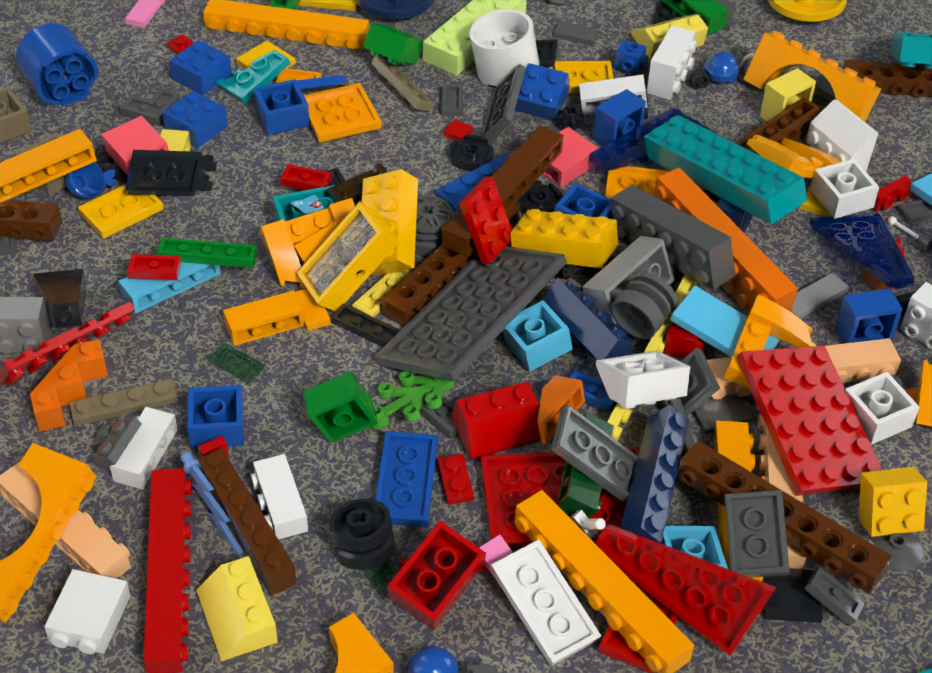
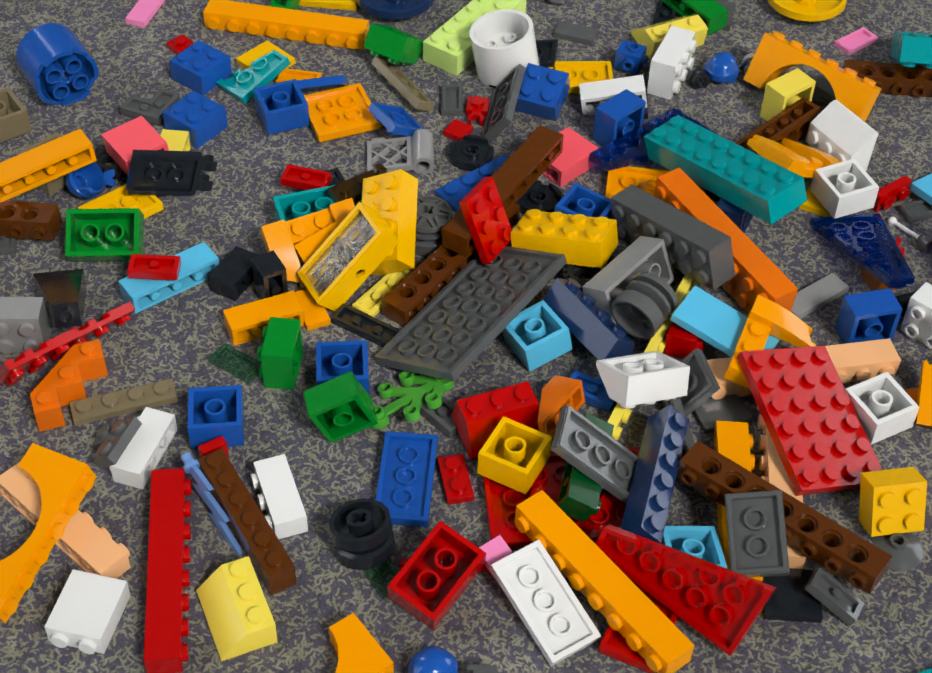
(104, 234): none -> green brick
(209, 252): green tile -> none
(233, 274): none -> black brick
(269, 275): none -> black brick
(281, 353): none -> green brick
(308, 204): medium azure sticker -> none
(340, 358): none -> blue brick
(395, 119): none -> blue plate
(417, 153): none -> light grey piece
(477, 109): none -> red plate
(514, 455): none -> yellow brick
(570, 117): black gear -> none
(589, 526): white bar -> none
(856, 41): none -> bright pink tile

